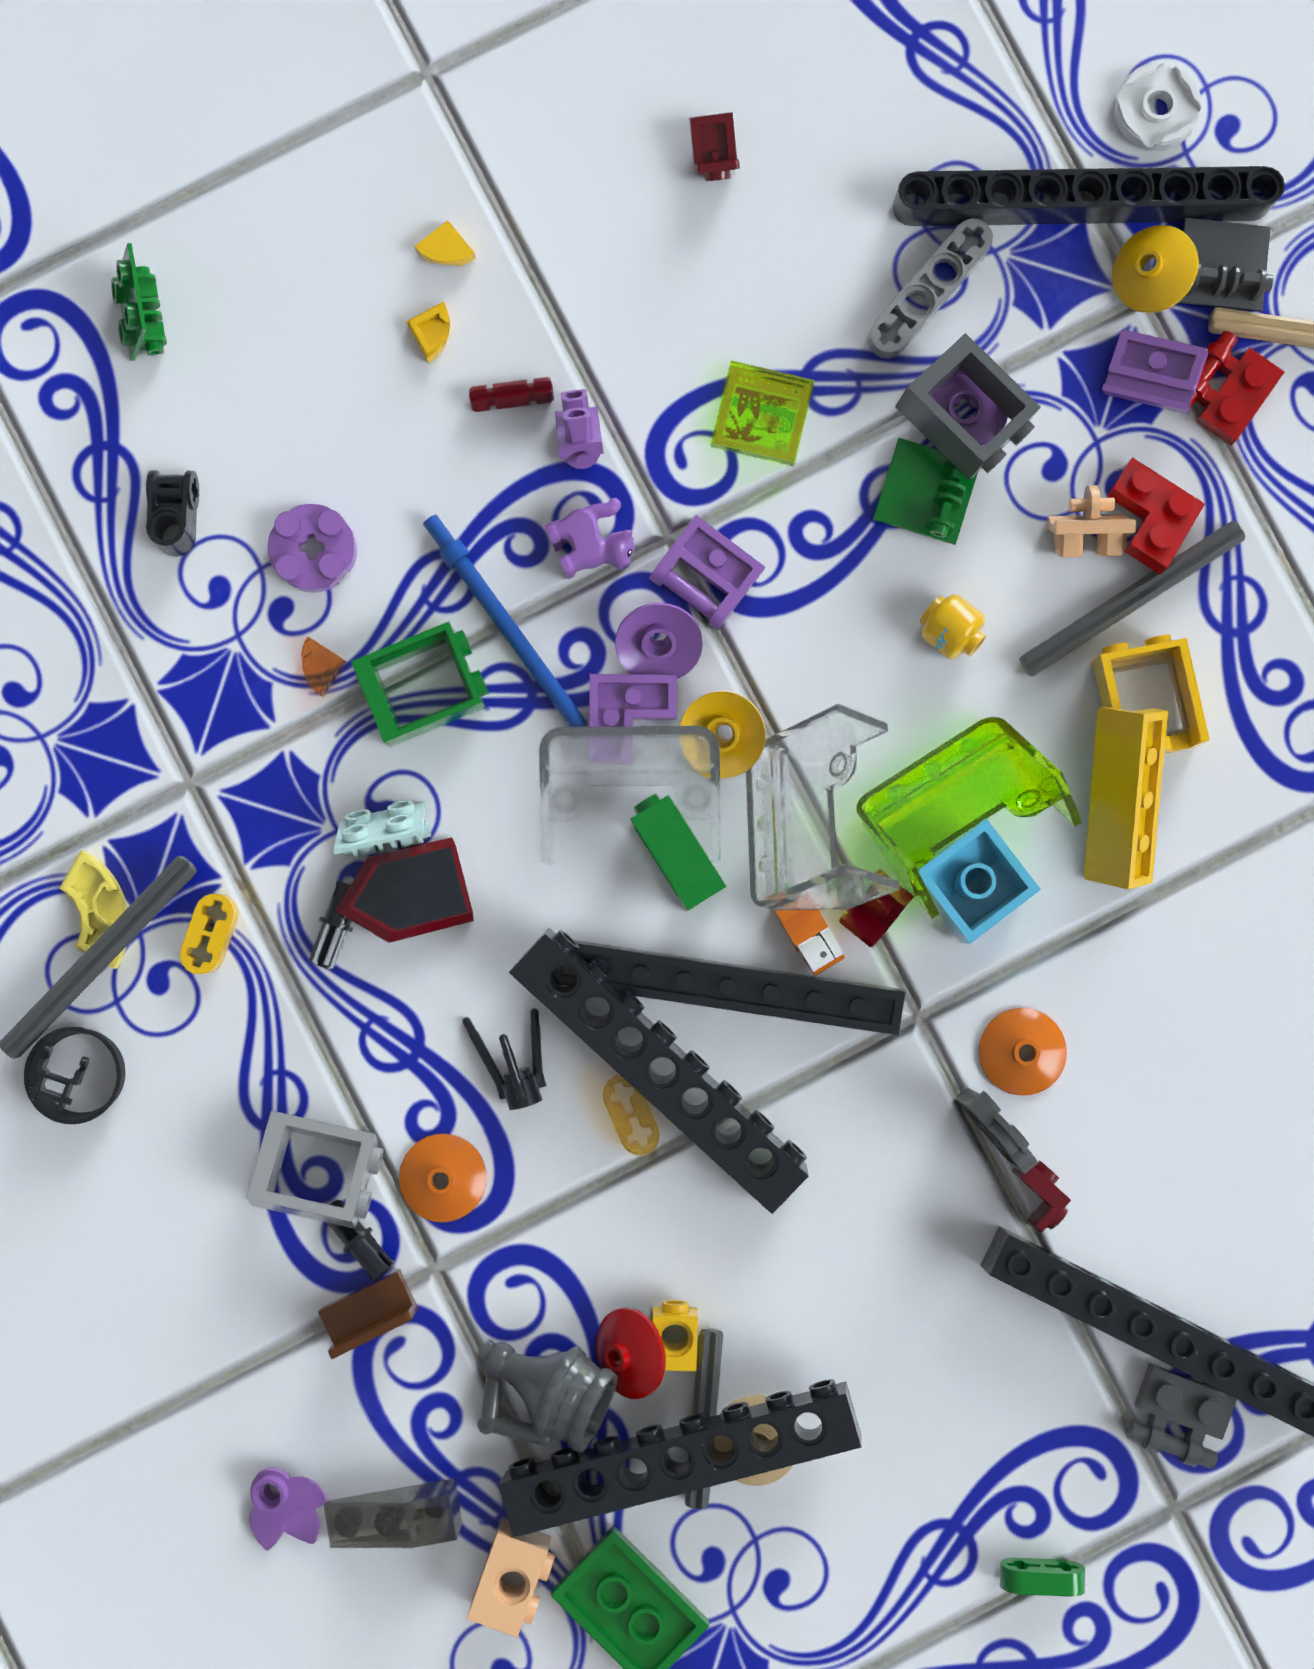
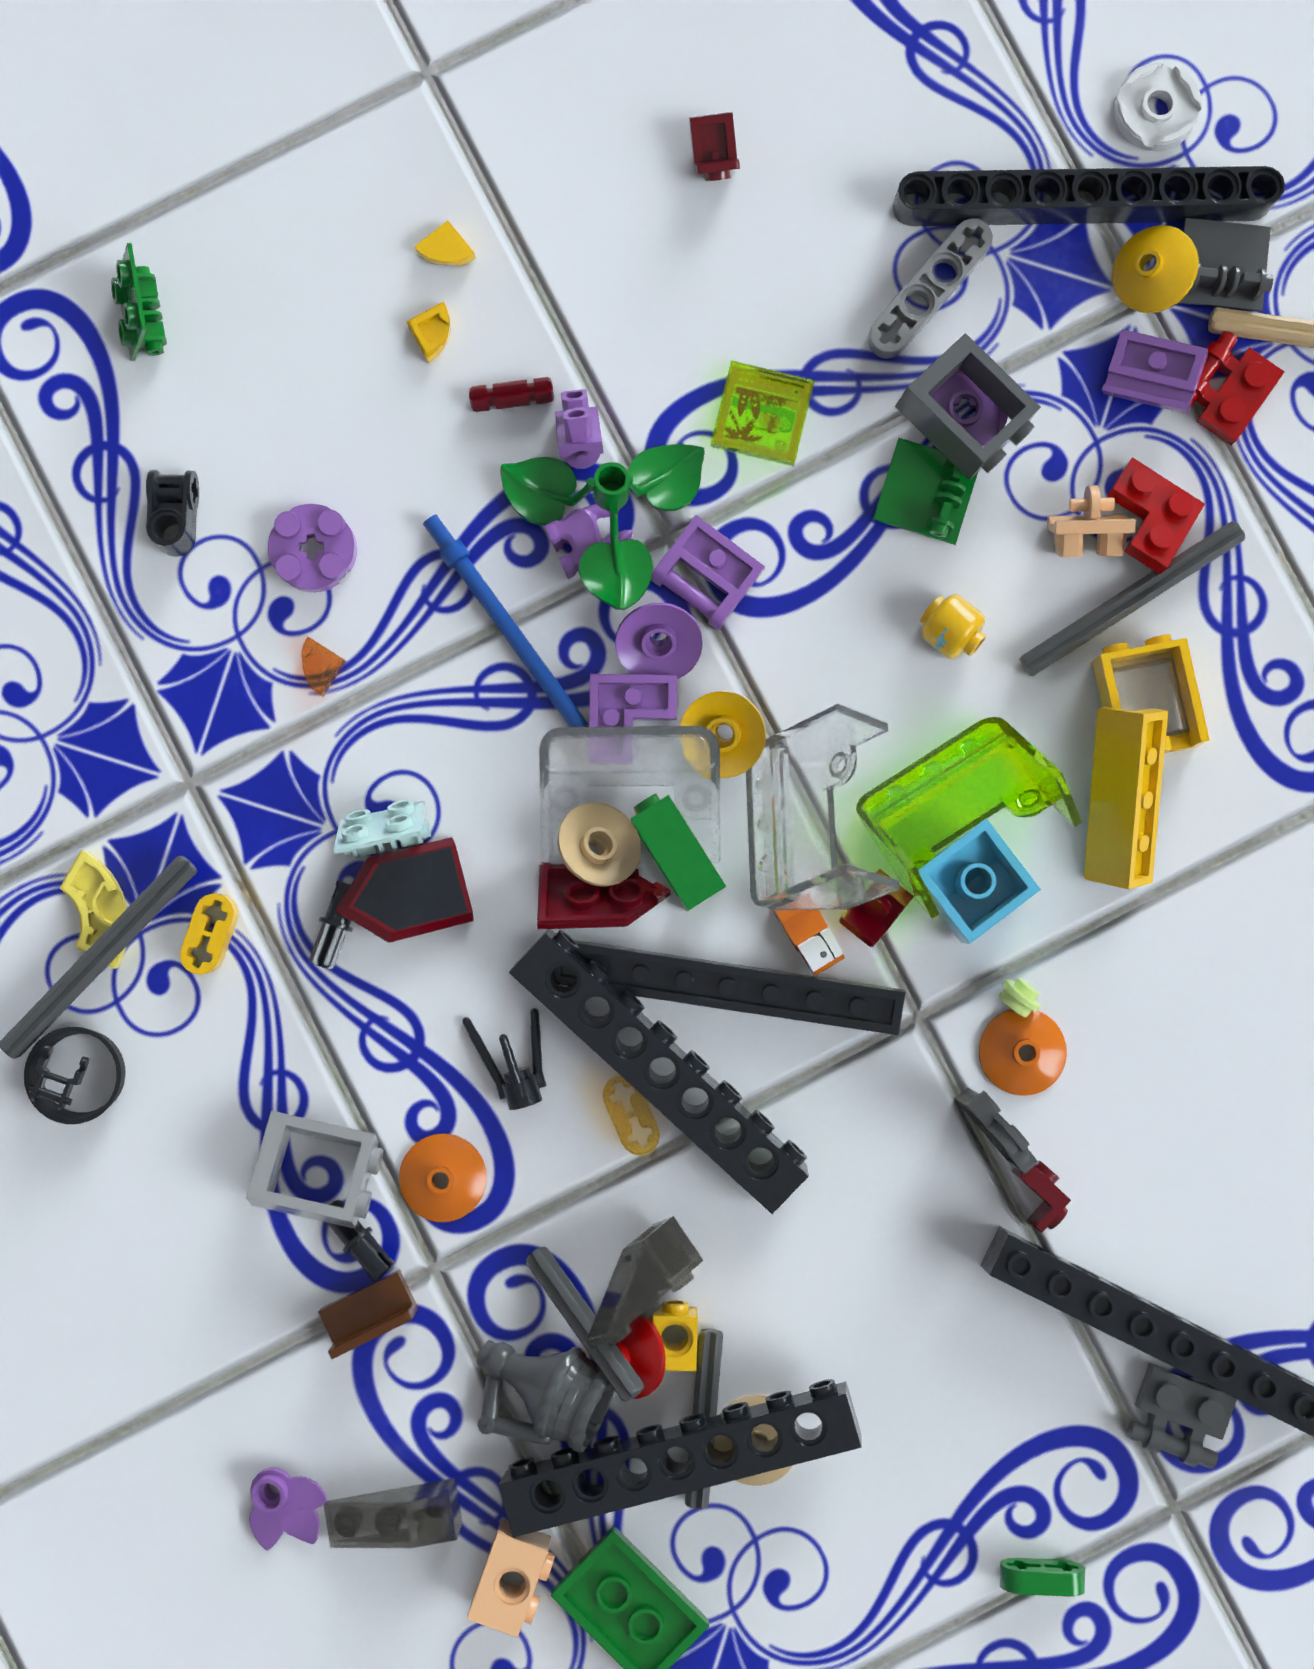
(377, 697): green window -> none
(573, 904): none -> dark red tile
(580, 1319): none -> dark grey axle
(610, 833): none -> tan dish
(617, 570): none -> green plant
(645, 1272): none -> clear smoke slope
(1020, 996): none -> yellowish green plate

